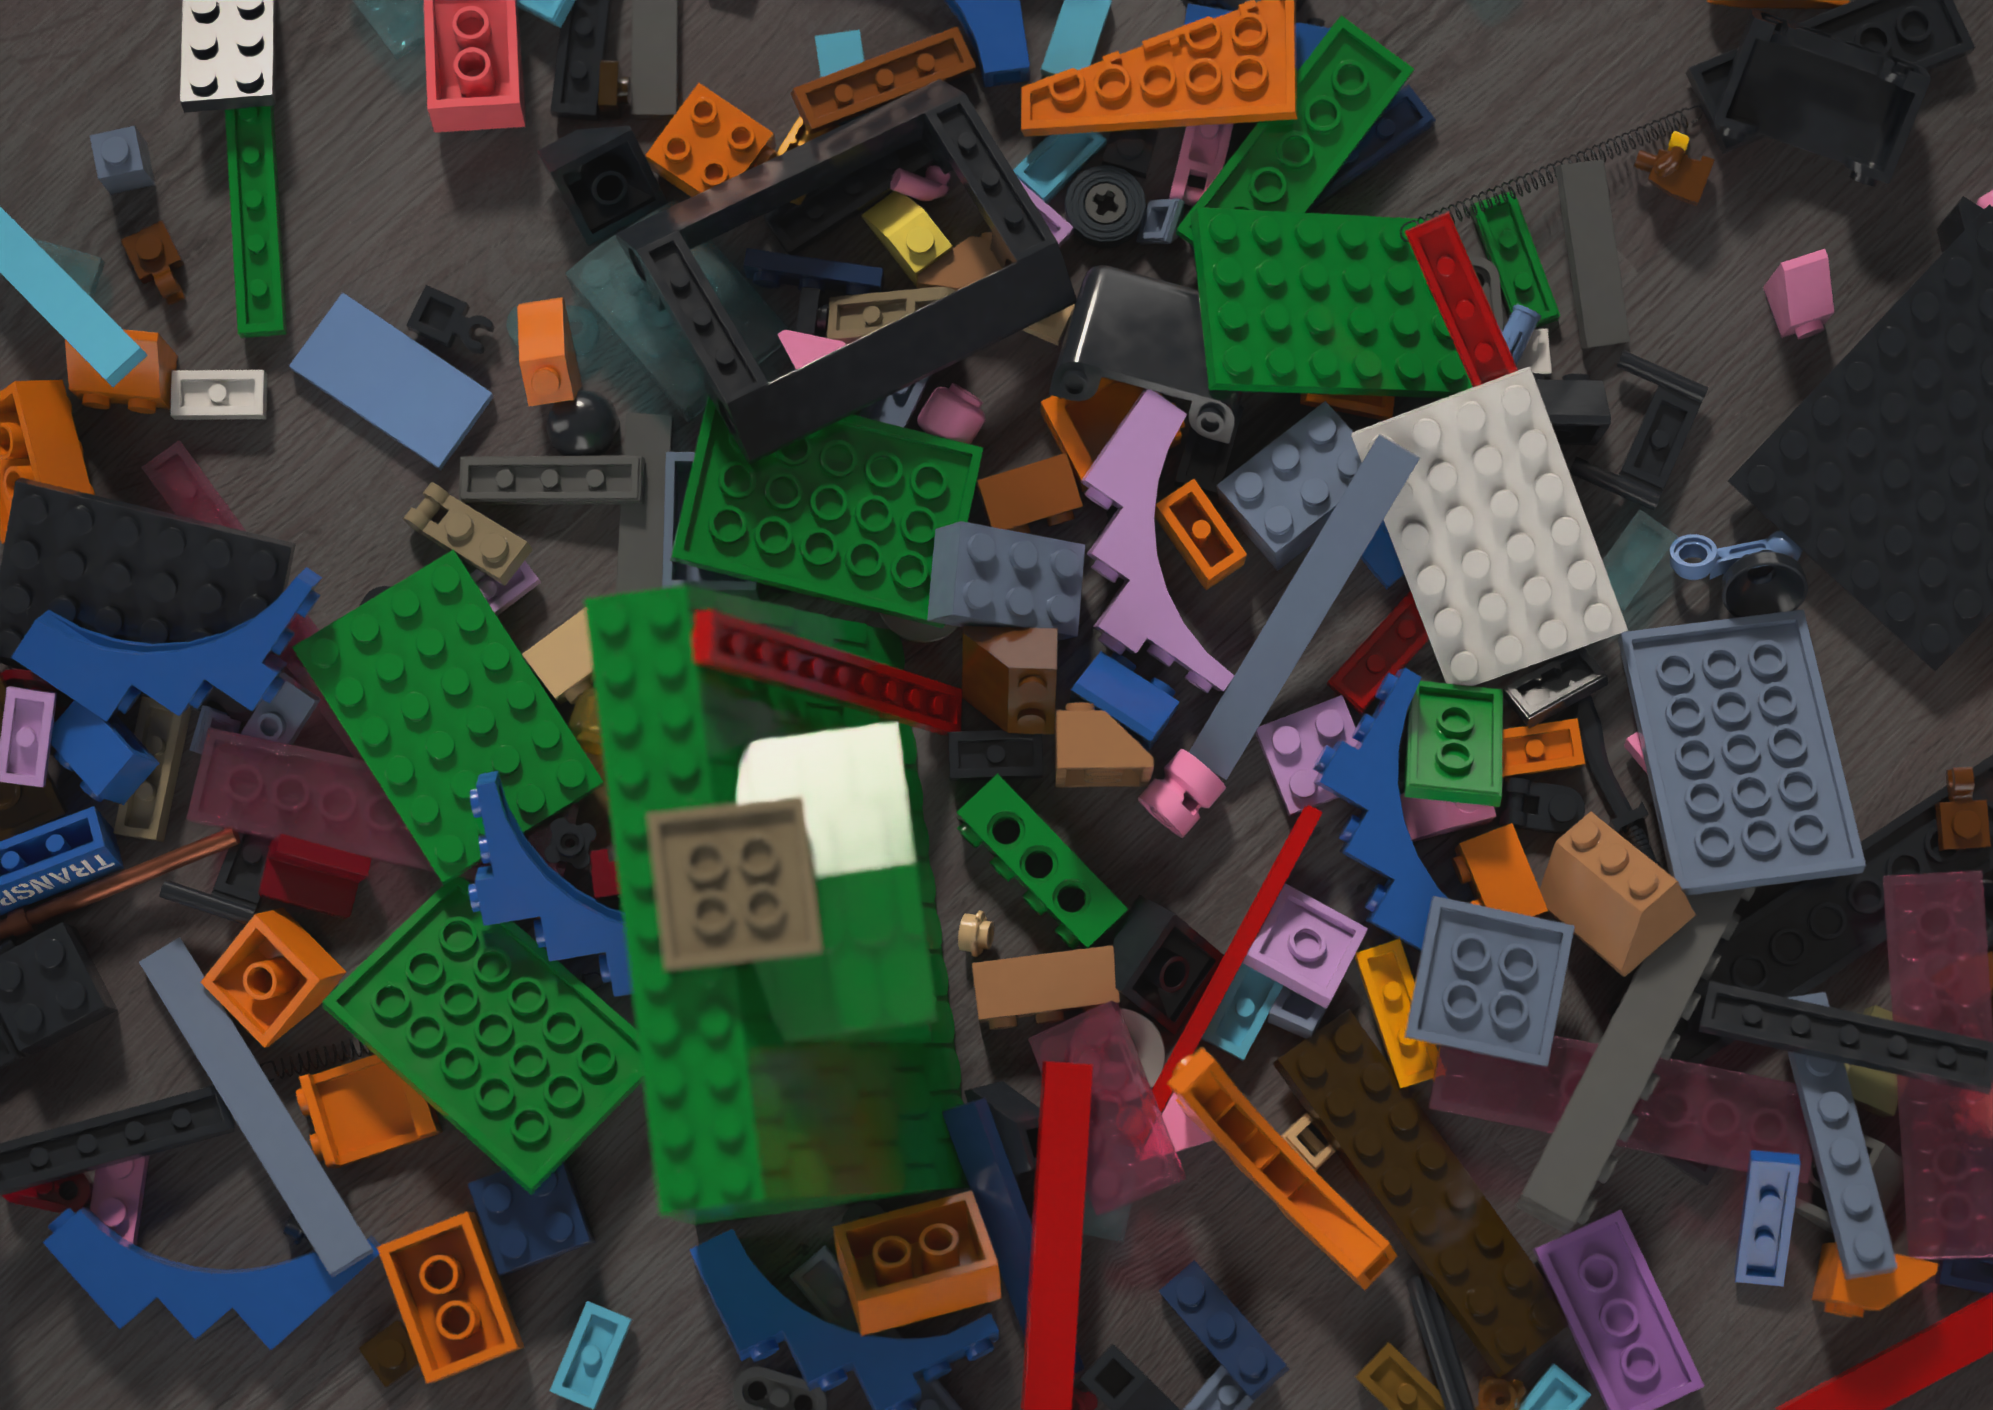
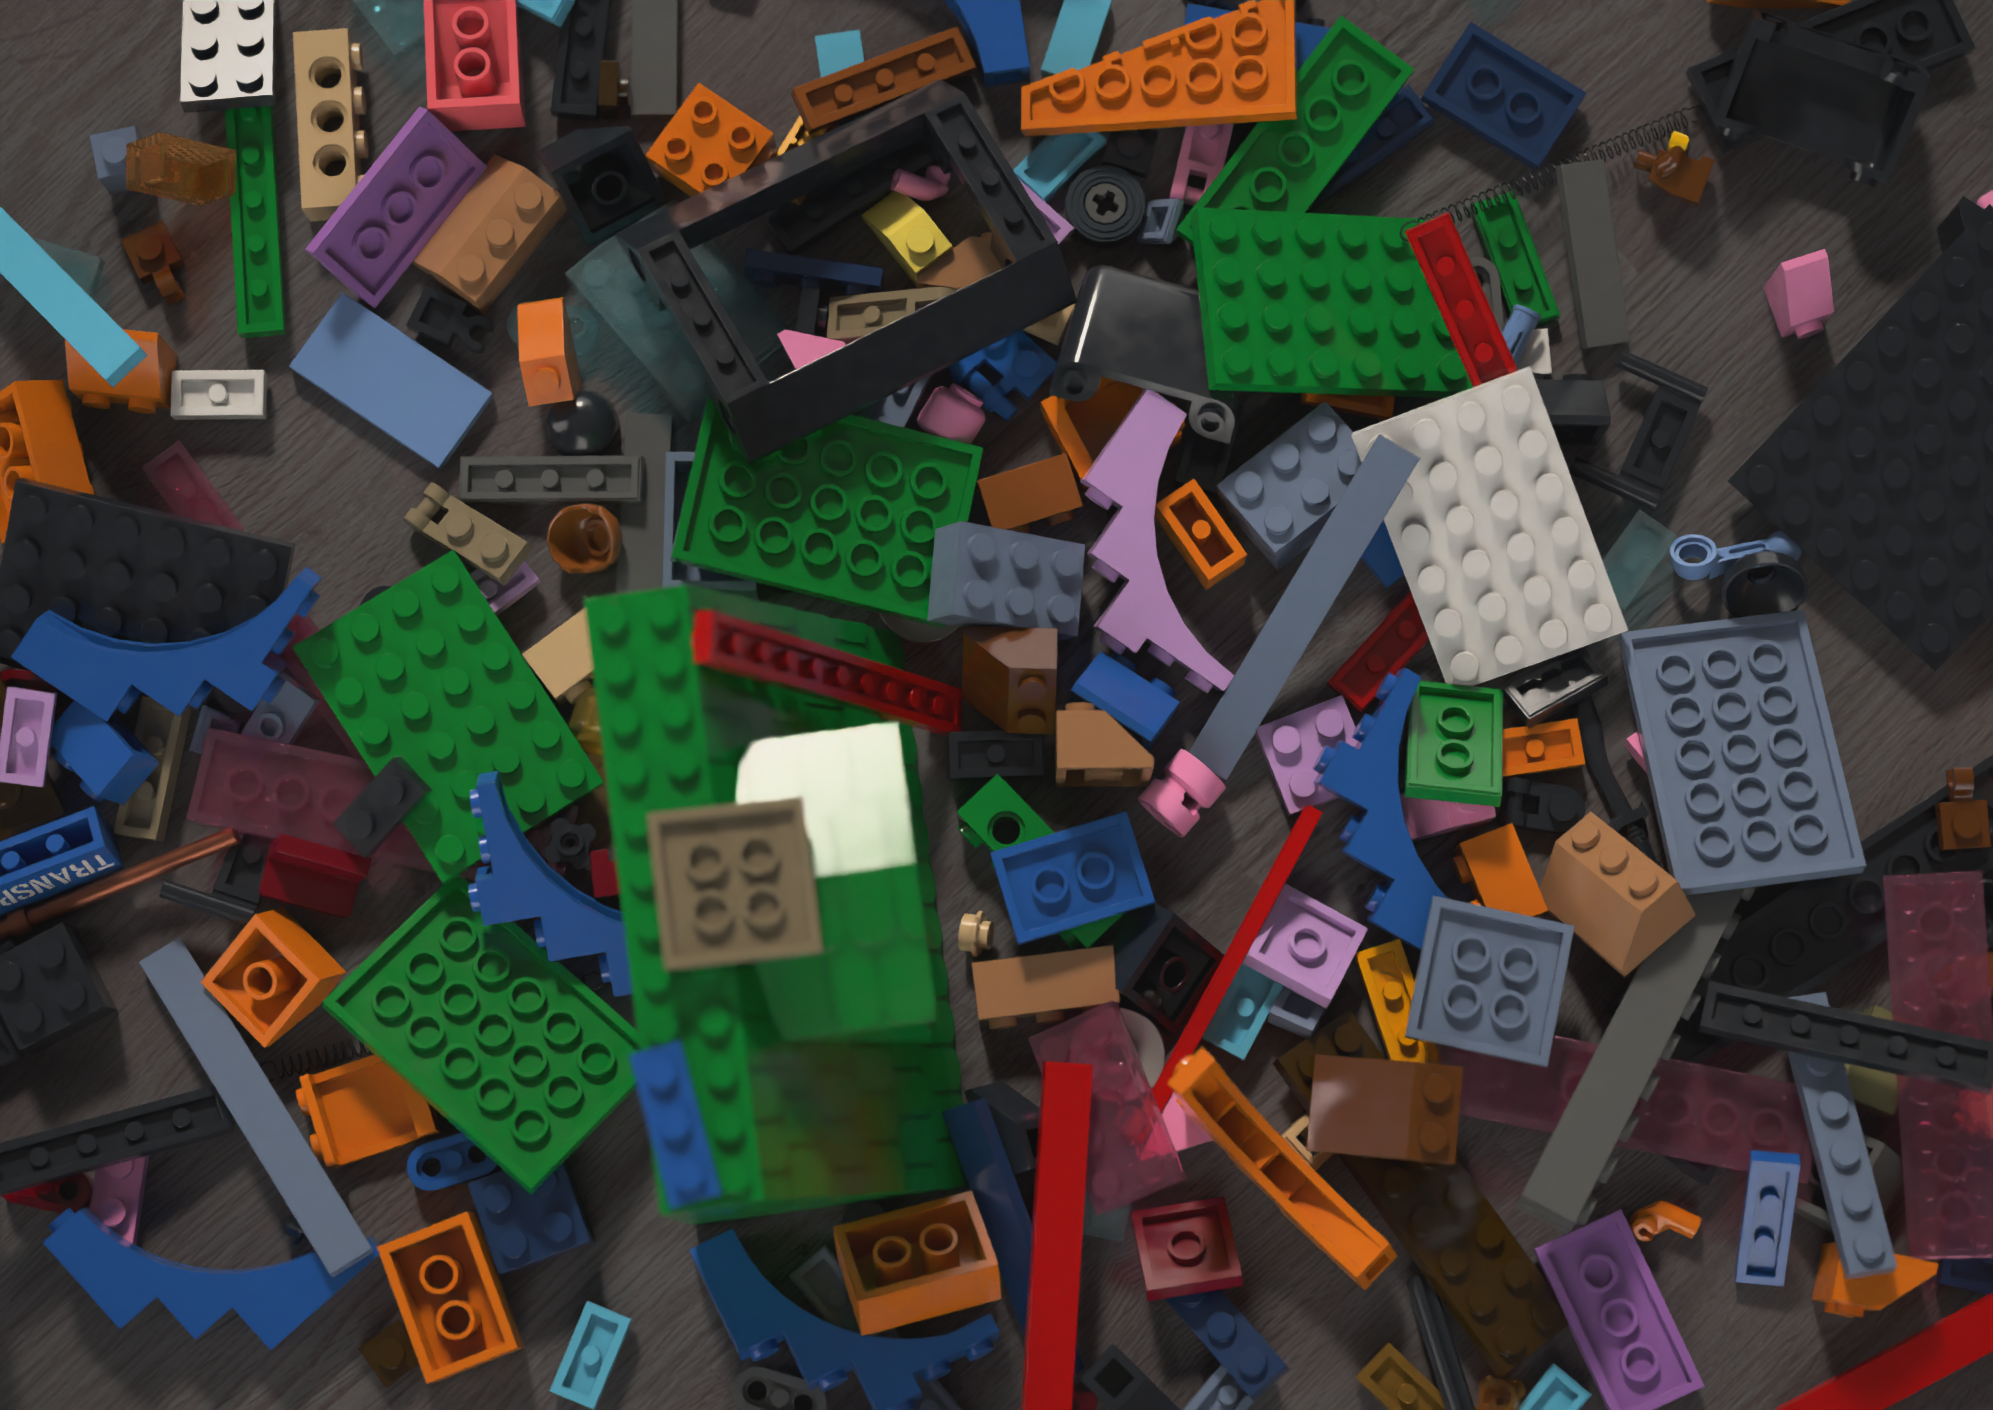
(180, 169): none -> clear orange panel
(315, 57): none -> tan brick
(382, 806): none -> black plate
(396, 207): none -> medium lavender plate
(455, 1161): none -> blue plate
(491, 233): none -> medium nougat slope
(584, 538): none -> dark orange hair
(675, 1124): none -> blue plate
(1018, 363): none -> blue plate
(1072, 878): none -> blue plate
(1186, 1248): none -> dark red plate
(1385, 1109): none -> reddish brown slope
(1503, 96): none -> dark blue plate
(1662, 1216): none -> orange arm

